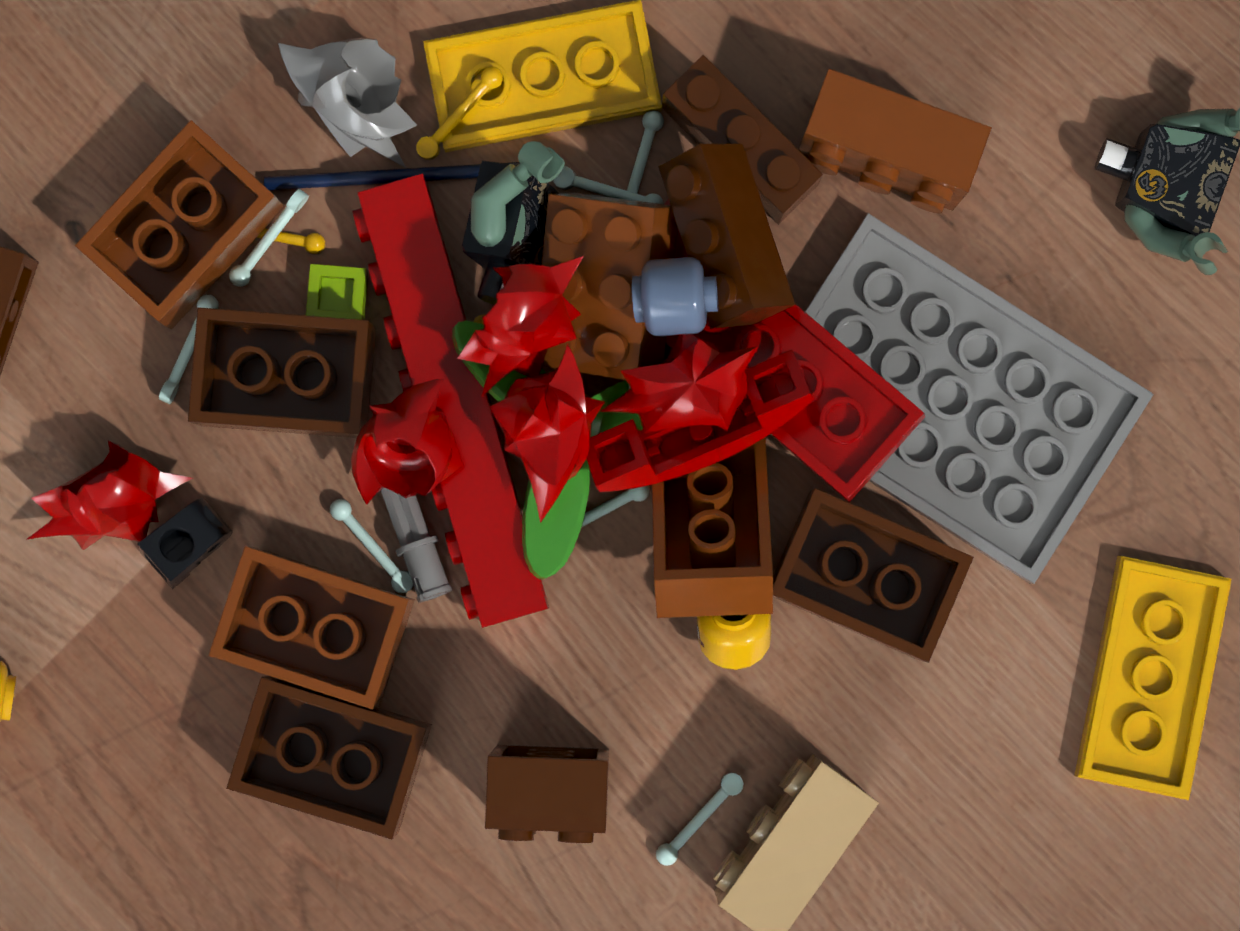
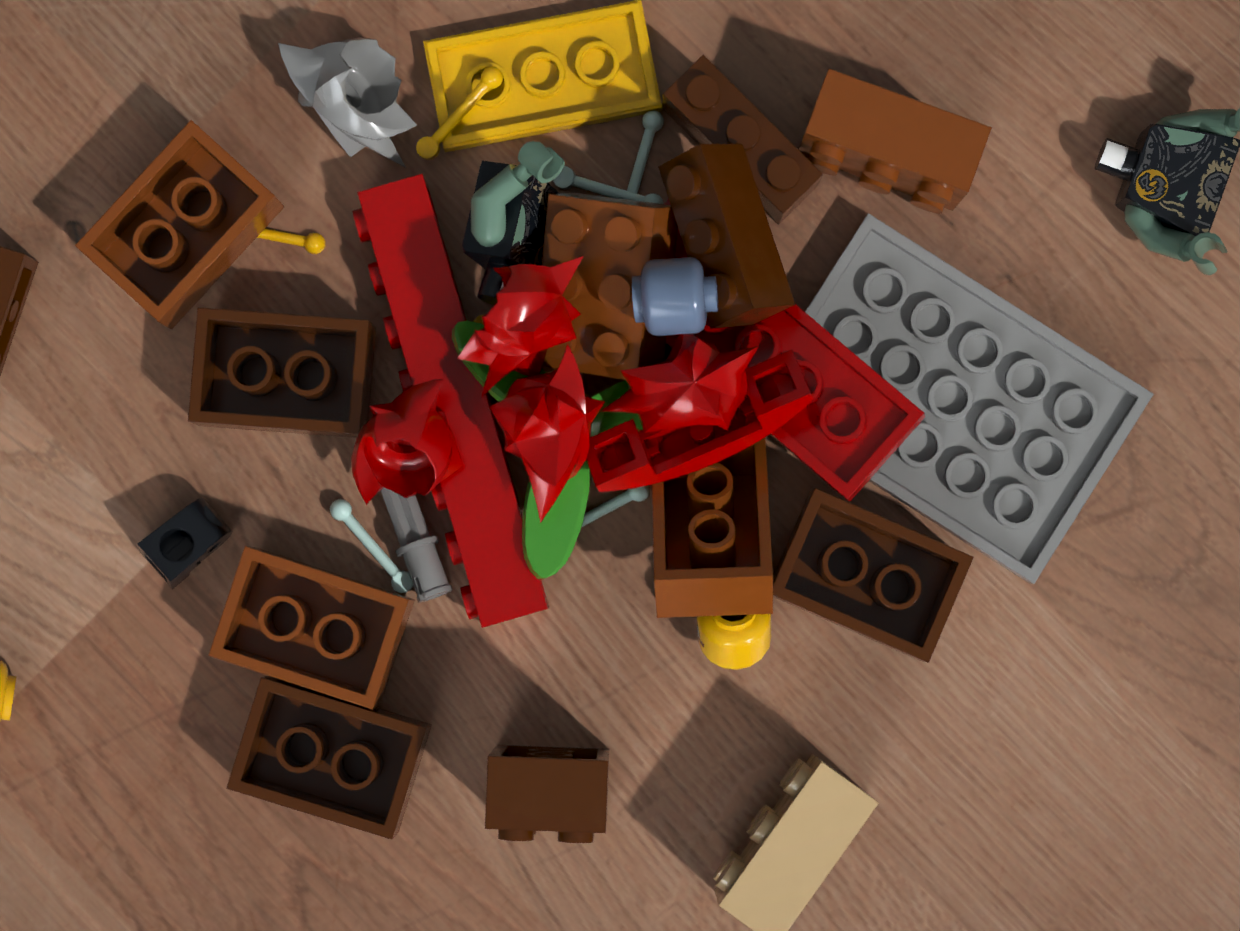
(107, 500): red hair -> none
(171, 386): light aqua hinge -> none
(240, 274): light aqua hinge -> none
(337, 291): lime plate -> none
(371, 177): dark blue axle -> none
(730, 785): light aqua hinge -> none
(1153, 677): yellow tile -> none

